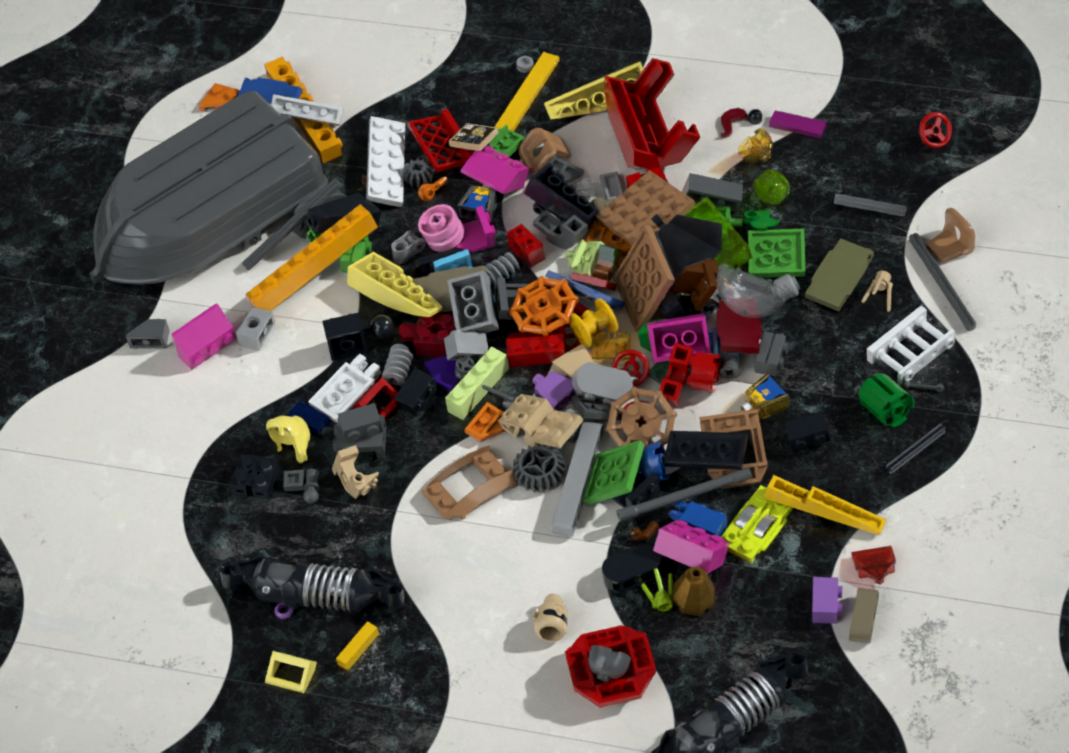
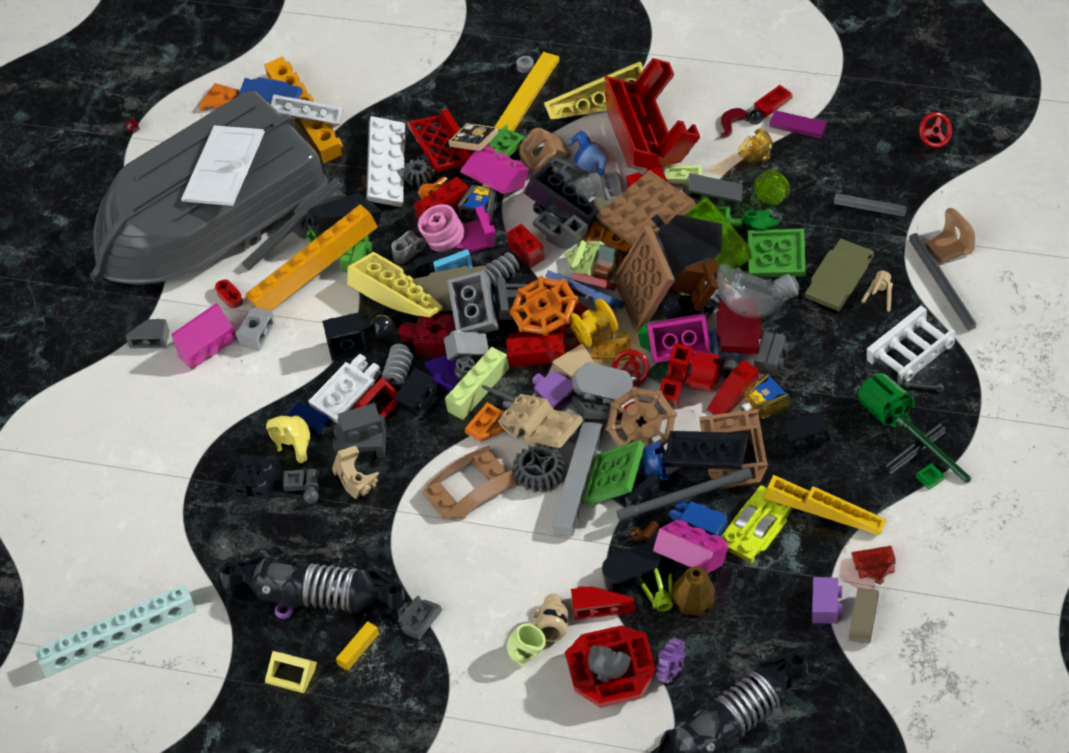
(115, 630): none -> light aqua brick
(132, 126): none -> dark red hinge
(223, 165): none -> white door
(231, 291): none -> red beam
(417, 616): none -> dark grey slope
(447, 194): none -> red arch
(525, 643): none -> yellowish green piece
(590, 154): none -> medium blue piece
(596, 602): none -> red slope
(670, 660): none -> medium lavender gear
(679, 173): none -> yellowish green plate
(734, 388): none -> red slope
(773, 100): none -> red plate
(905, 422): none -> dark green piece
(930, 476): none -> green tile

